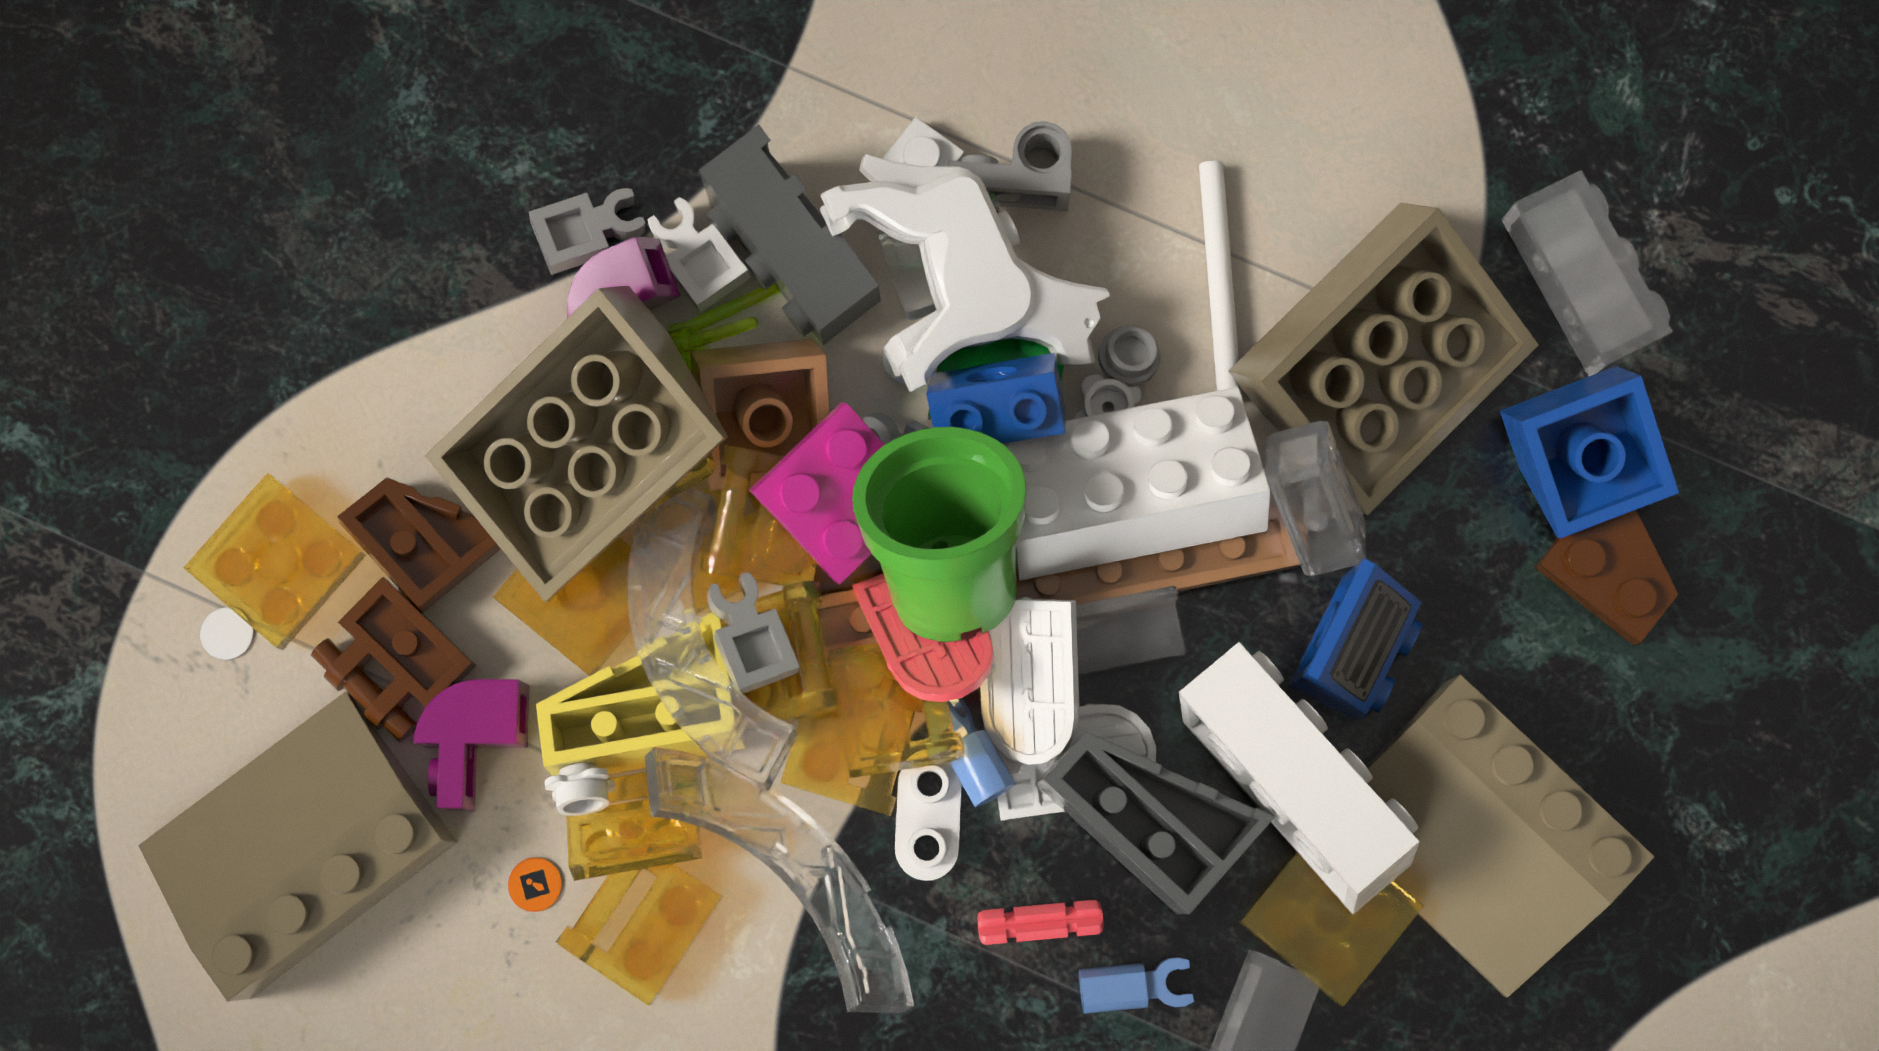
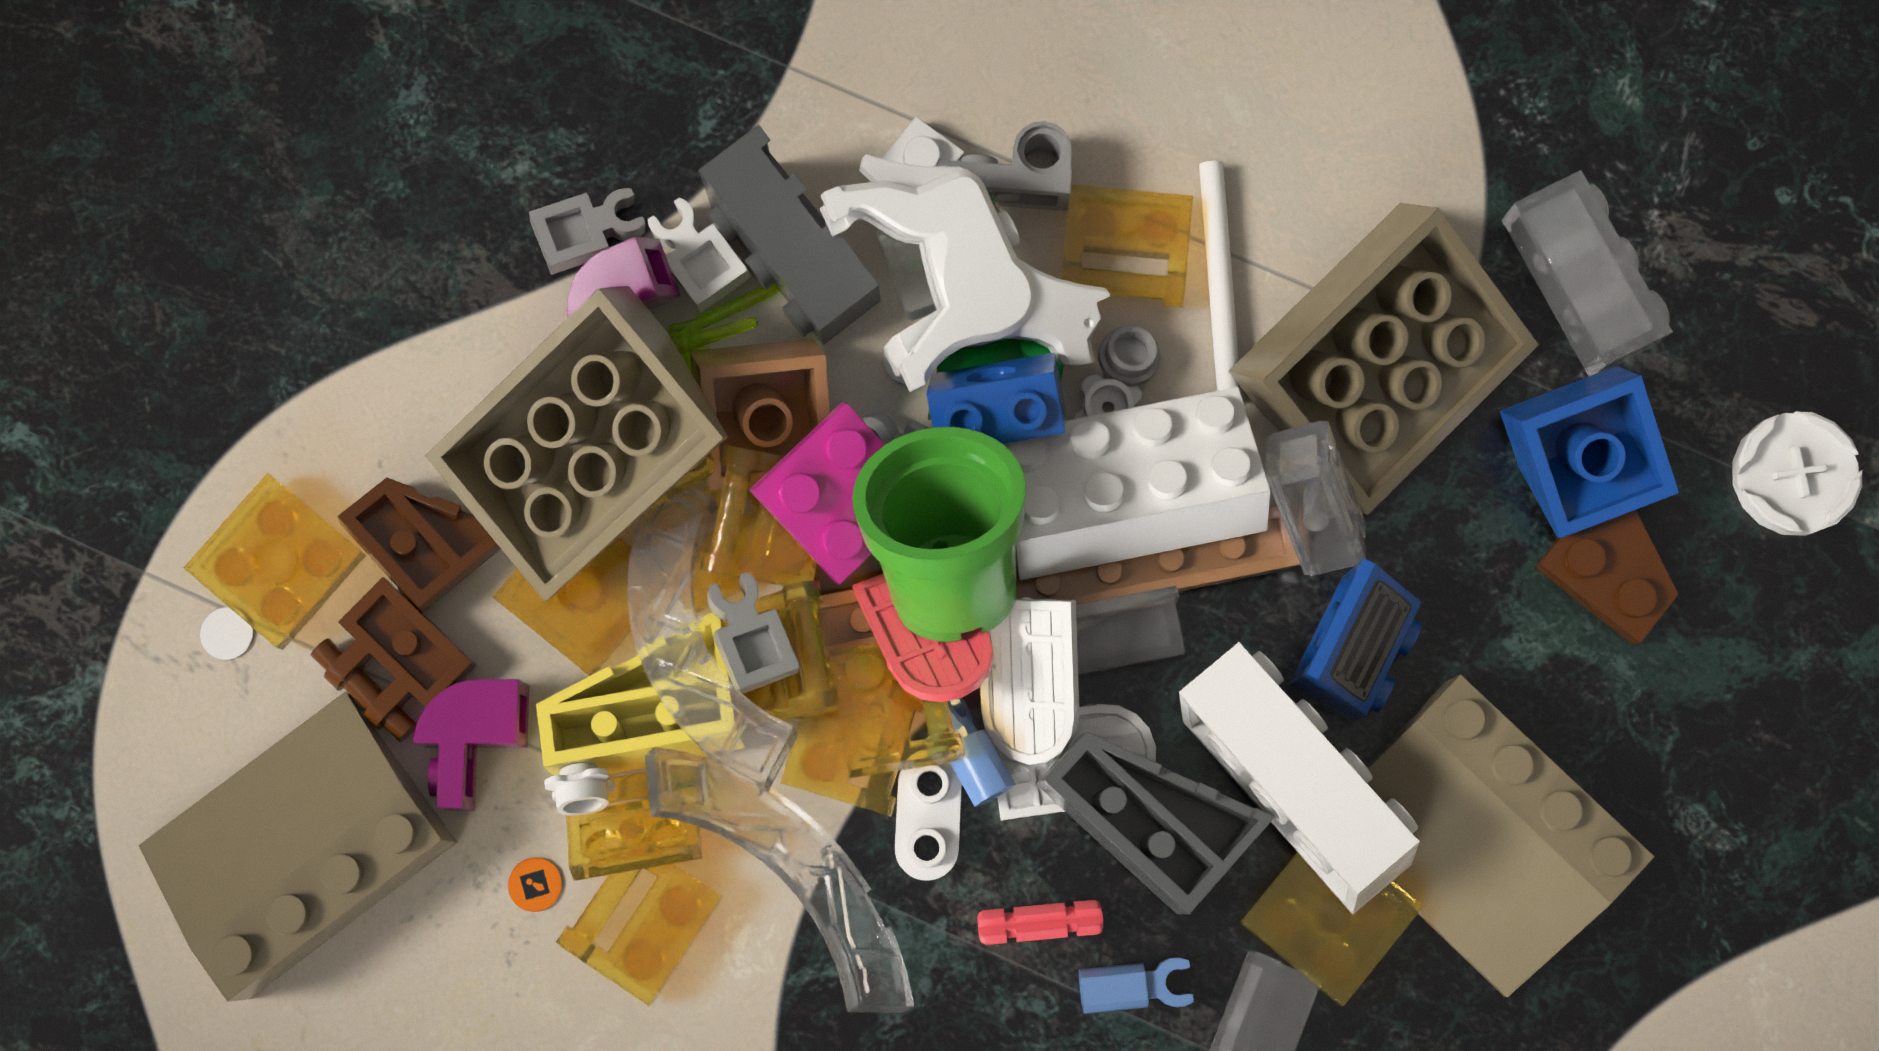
(1133, 226): none -> clear yellow plate
(1797, 473): none -> white tile

